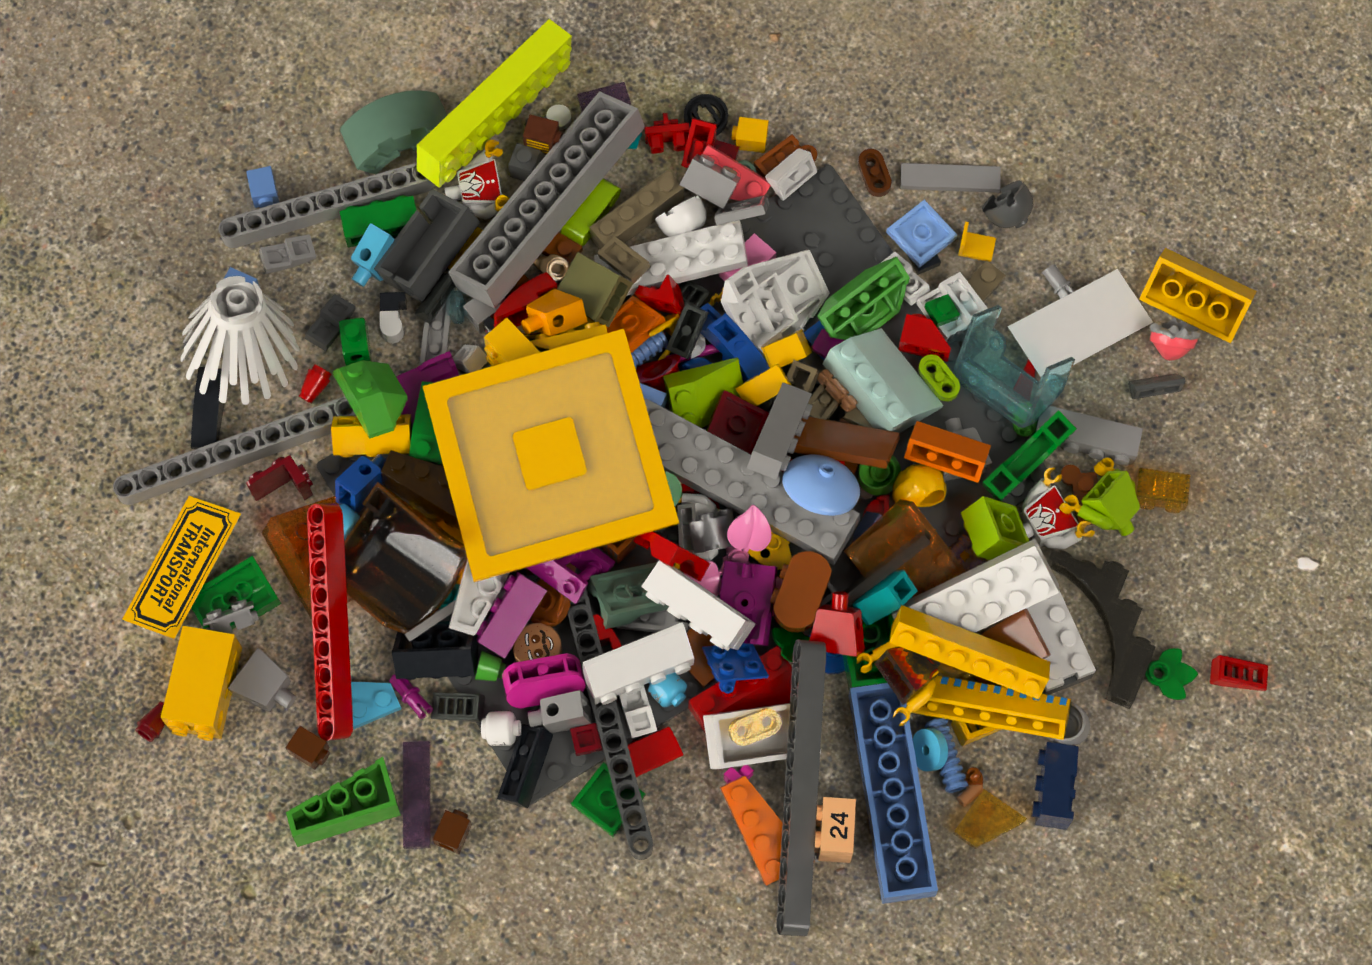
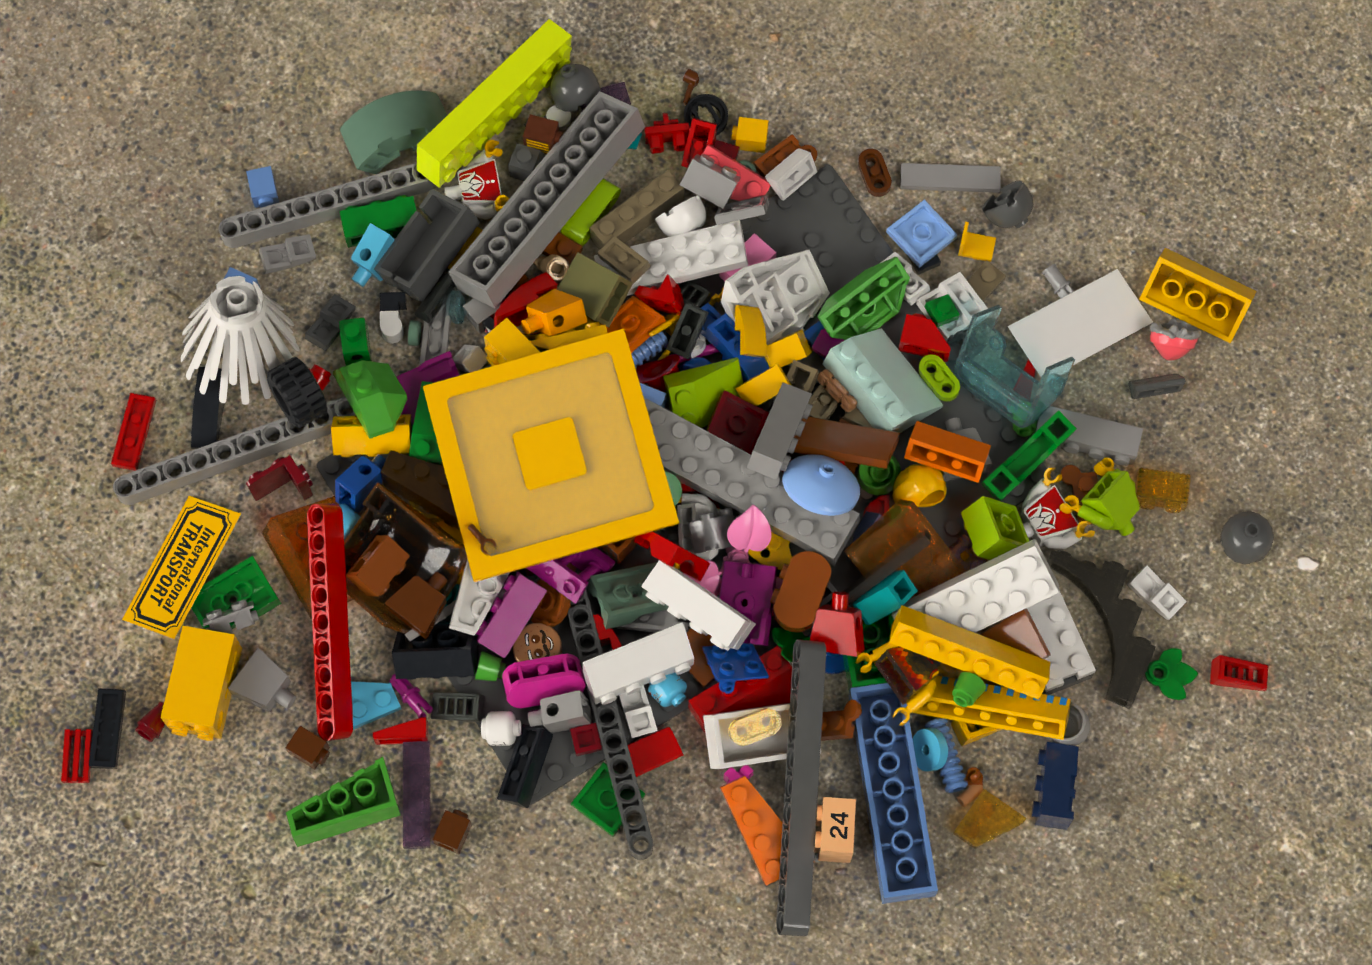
(77, 733): none -> red tile
(107, 728): none -> black plate
(133, 431): none -> red tile
(297, 392): none -> black tyre
(378, 566): none -> dark orange brick
(410, 731): none -> red slope
(414, 333): none -> sand green tile
(419, 603): none -> reddish brown torso
(481, 539): none -> reddish brown hand
(573, 87): none -> dark grey cylinder
(690, 77): none -> reddish brown hand
(752, 331): none -> yellow slope
(839, 724): none -> dark orange hinge
(968, 689): none -> bright green hat
(1156, 593): none -> white slope
(1247, 537): none -> dark grey cylinder

